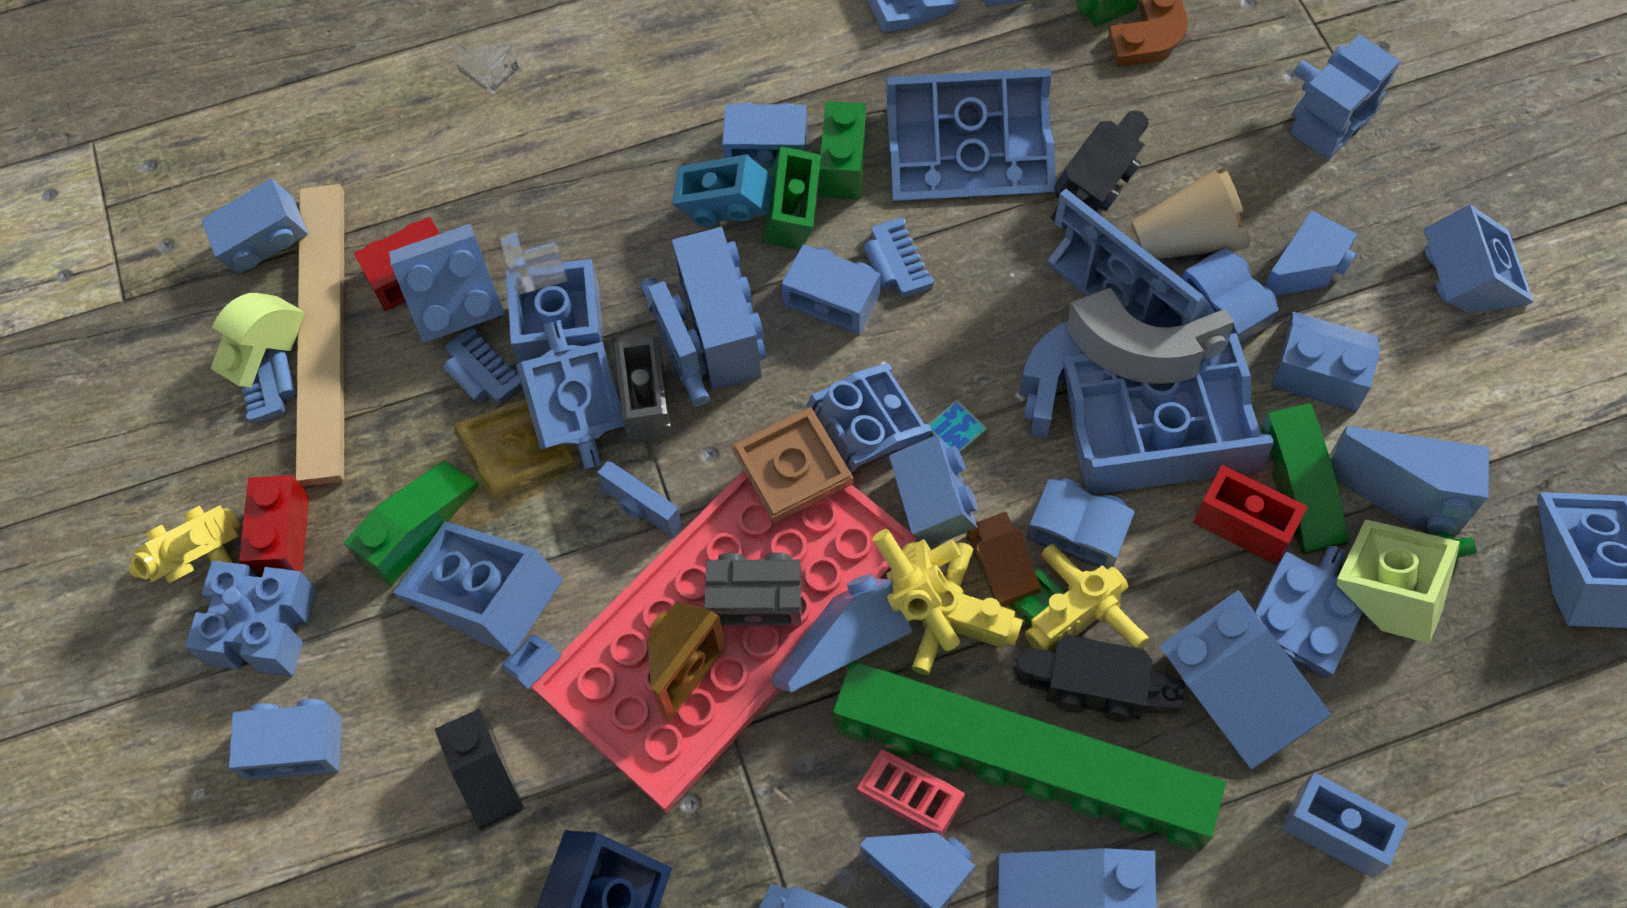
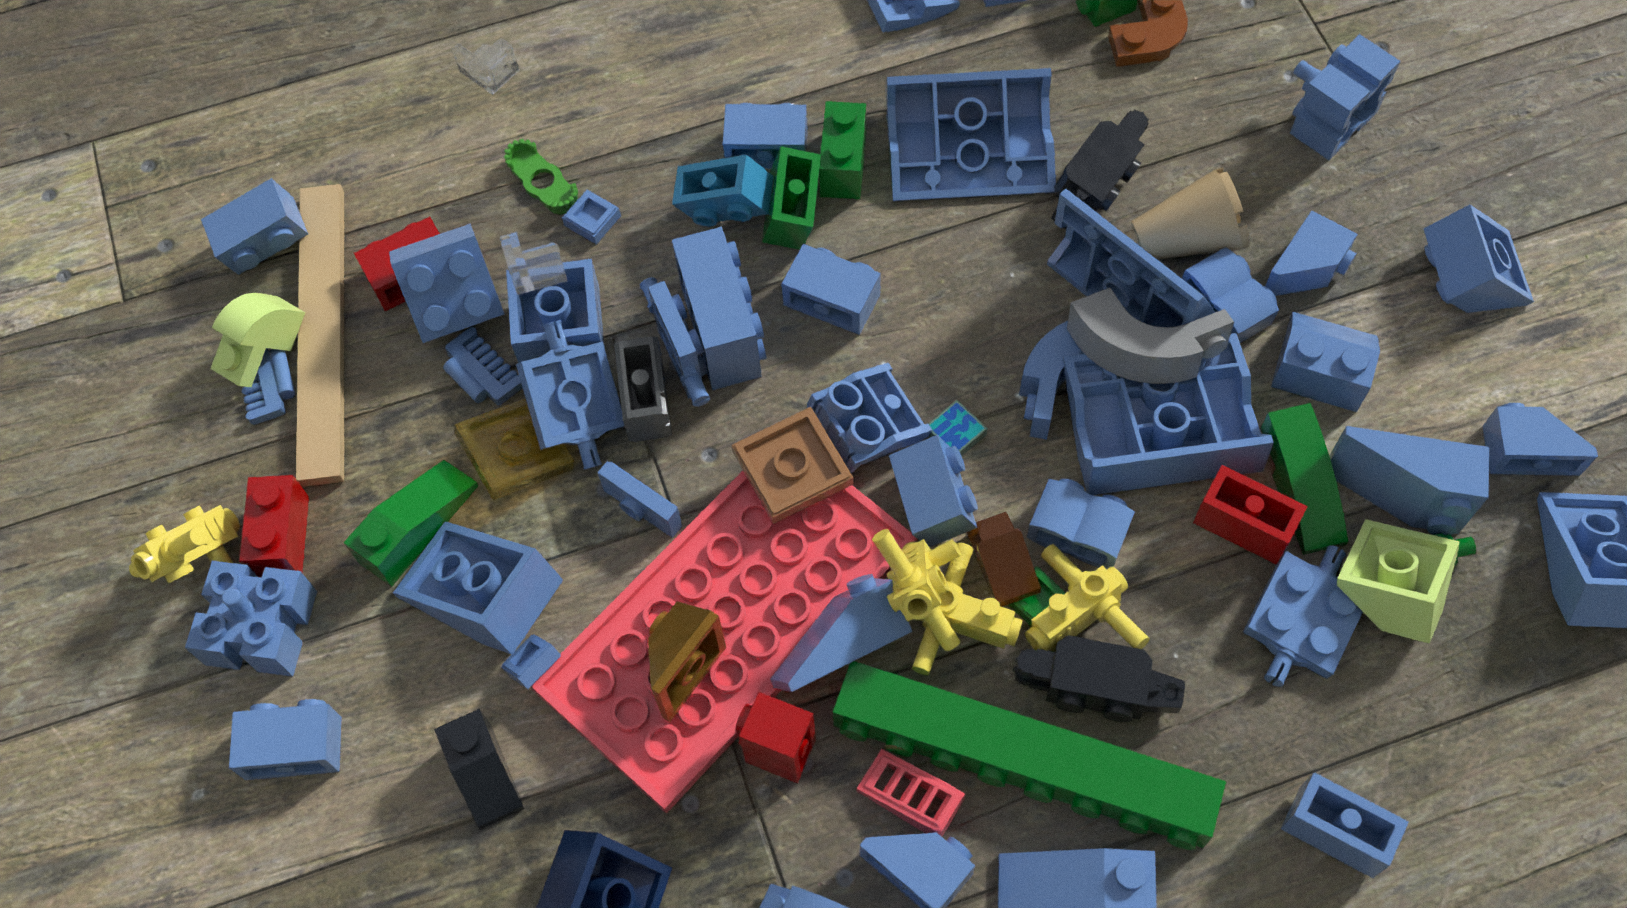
(527, 163): none -> bright green piece
(591, 216): none -> medium blue tile
(754, 590): dark grey brick -> none
(776, 736): none -> red brick
(887, 259): medium blue piece -> none
(1245, 680): medium blue slope -> none
(1534, 443): none -> medium blue slope

